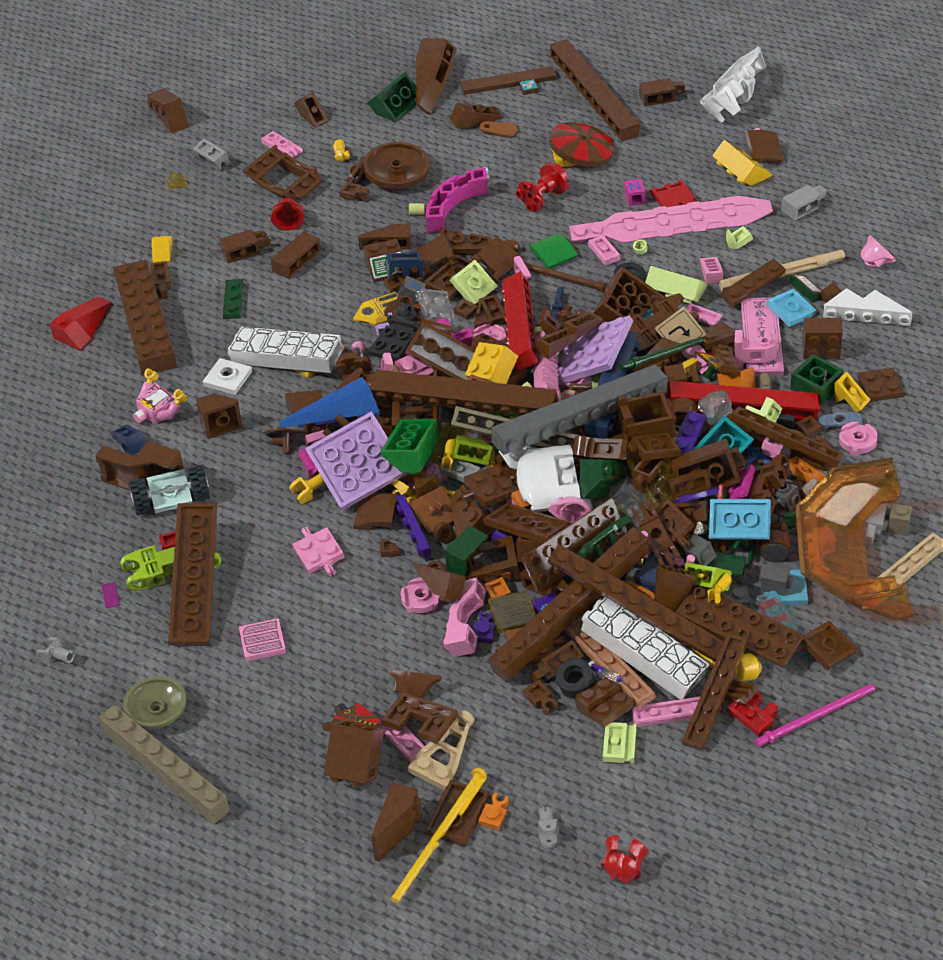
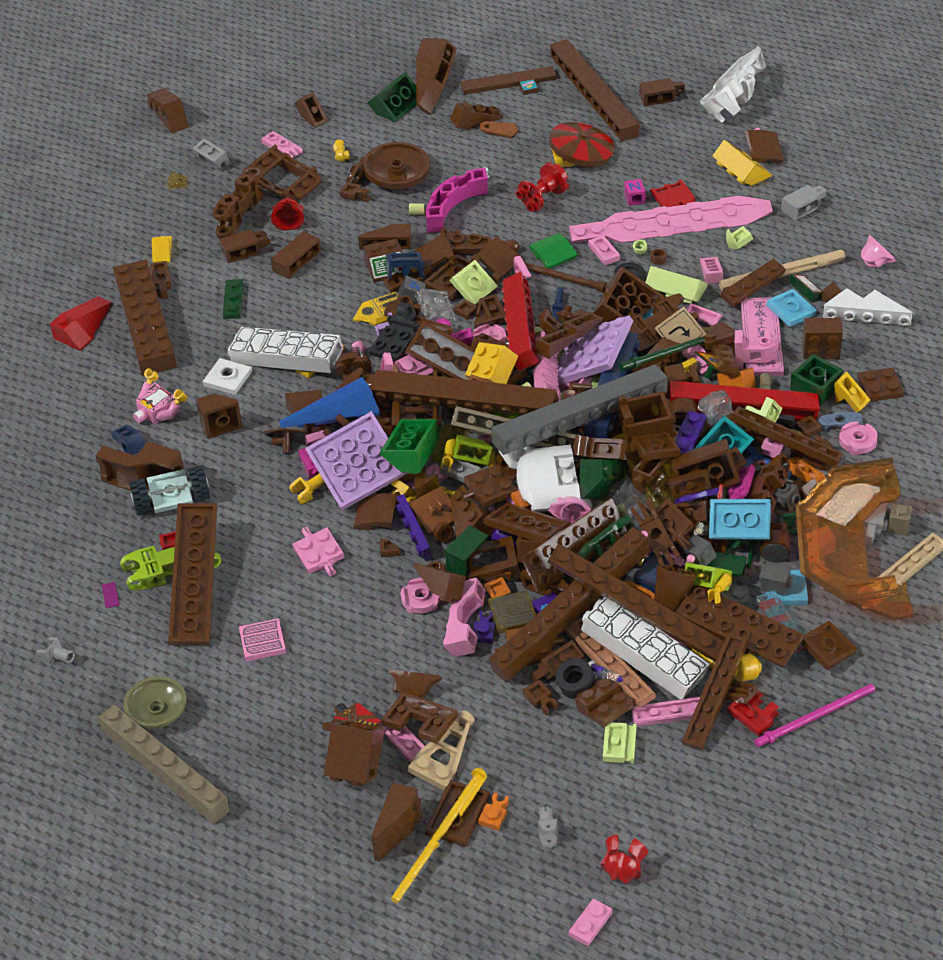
(233, 206): none -> reddish brown piece
(590, 922): none -> bright pink plate
(658, 256): none -> reddish brown tile

